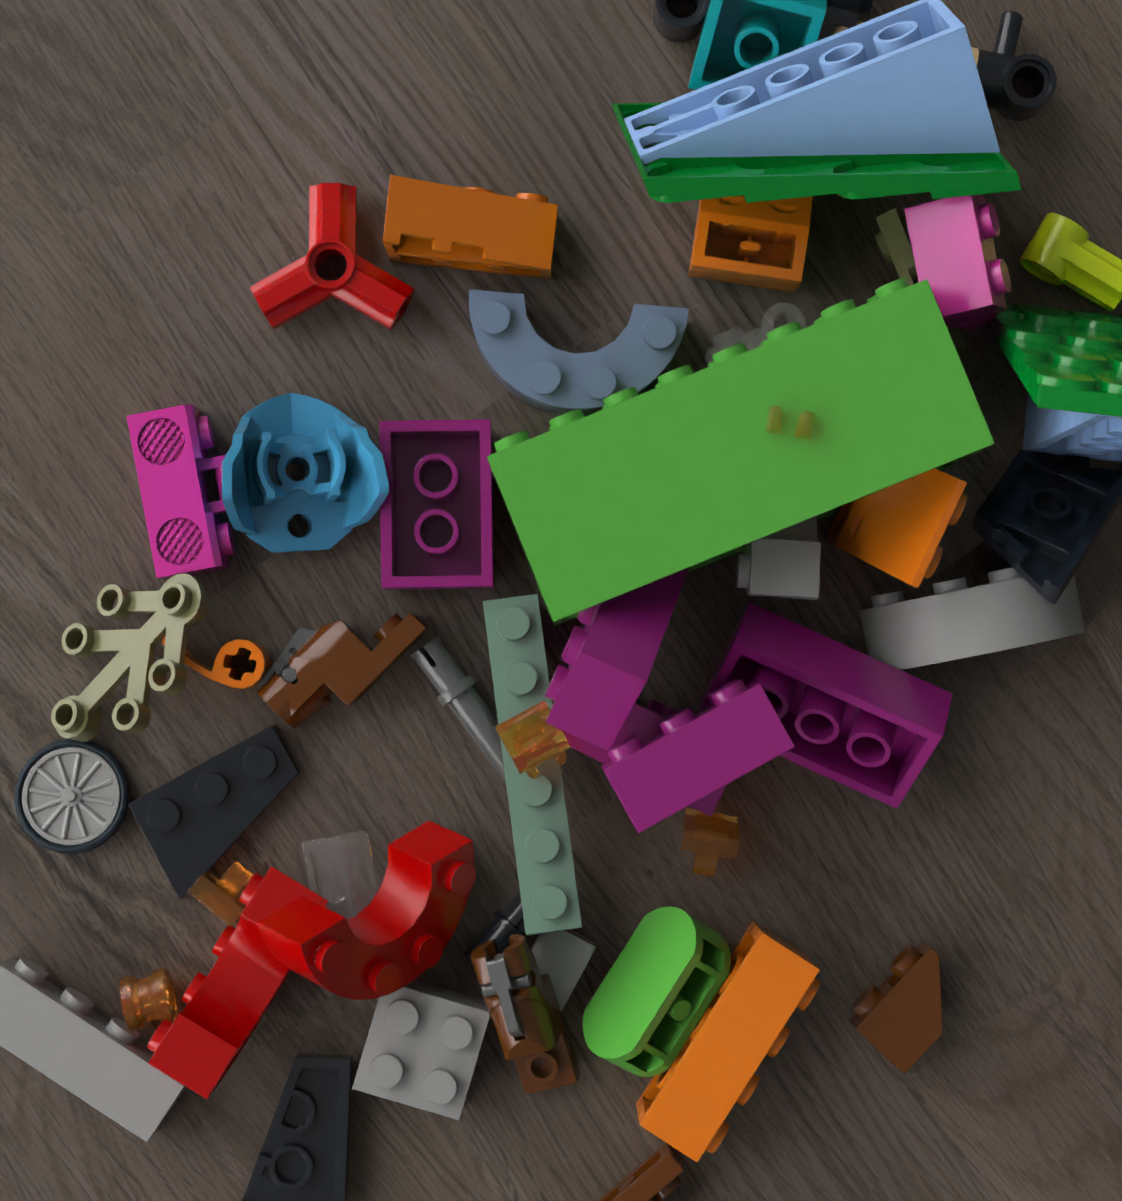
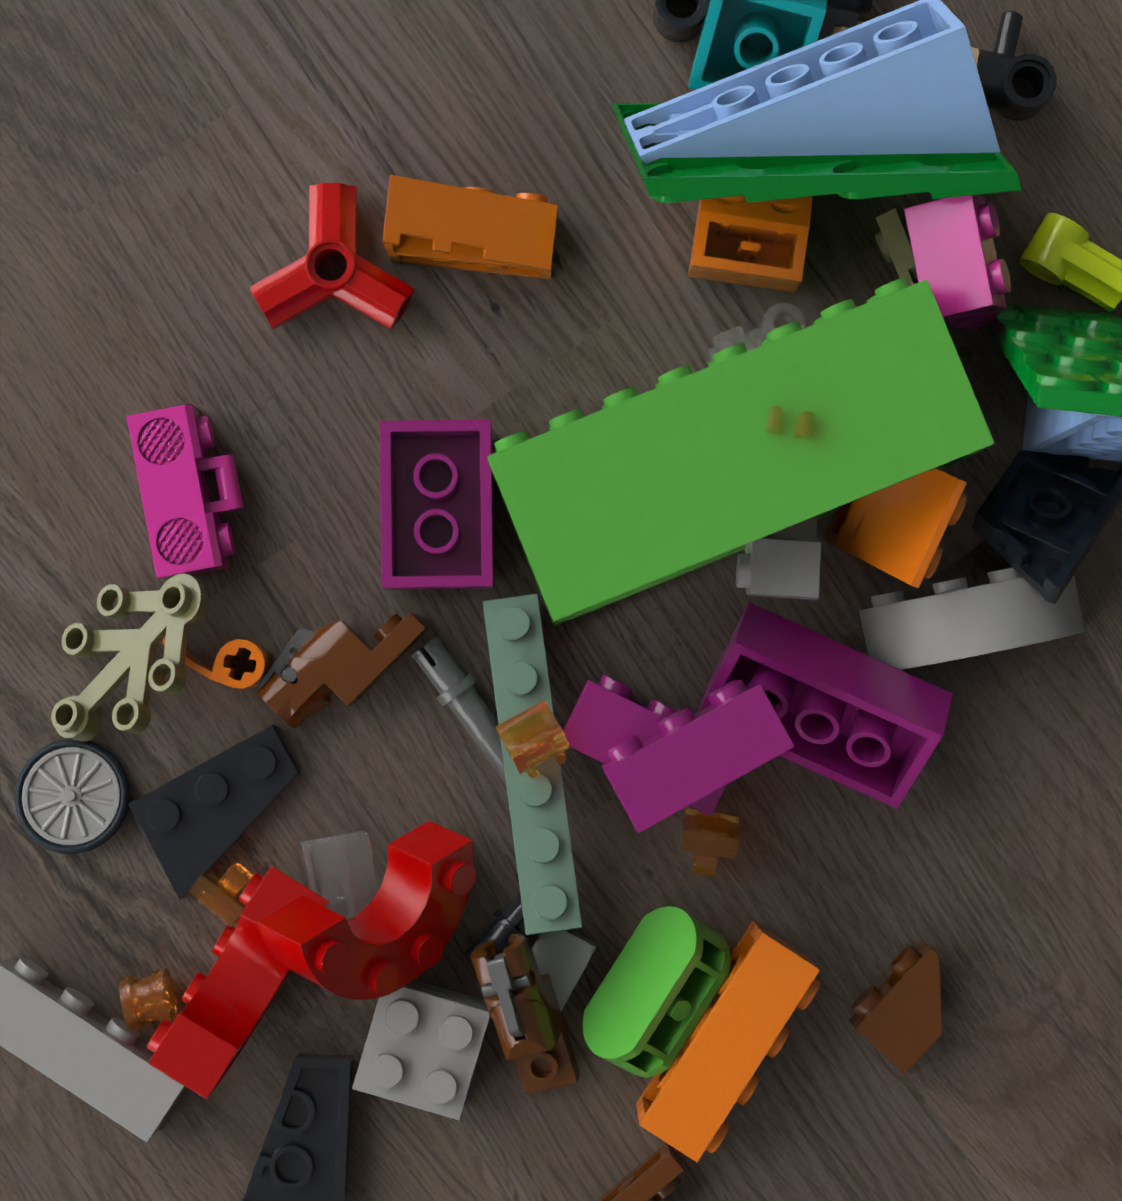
(341, 481): dark azure piece -> none
(565, 380): sand blue brick -> none
(611, 660): magenta brick -> none

